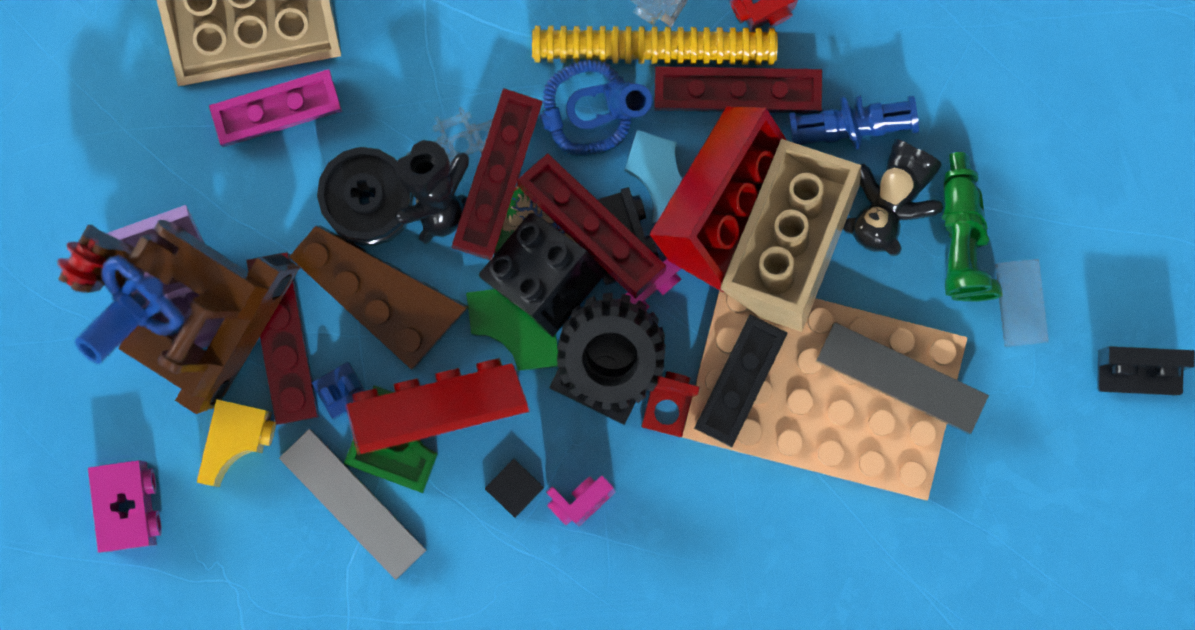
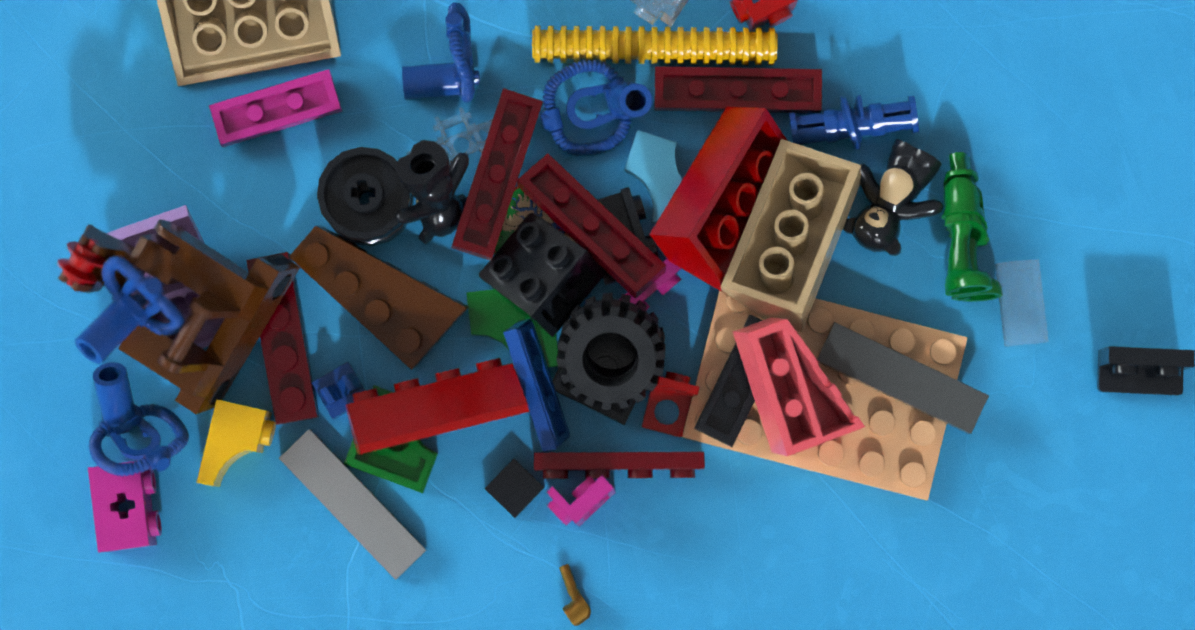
(122, 414): none -> blue piece
(446, 78): none -> blue piece
(537, 385): none -> blue tile
(578, 609): none -> pearl gold hand
(638, 464): none -> dark red plate
(790, 389): none -> coral wedge

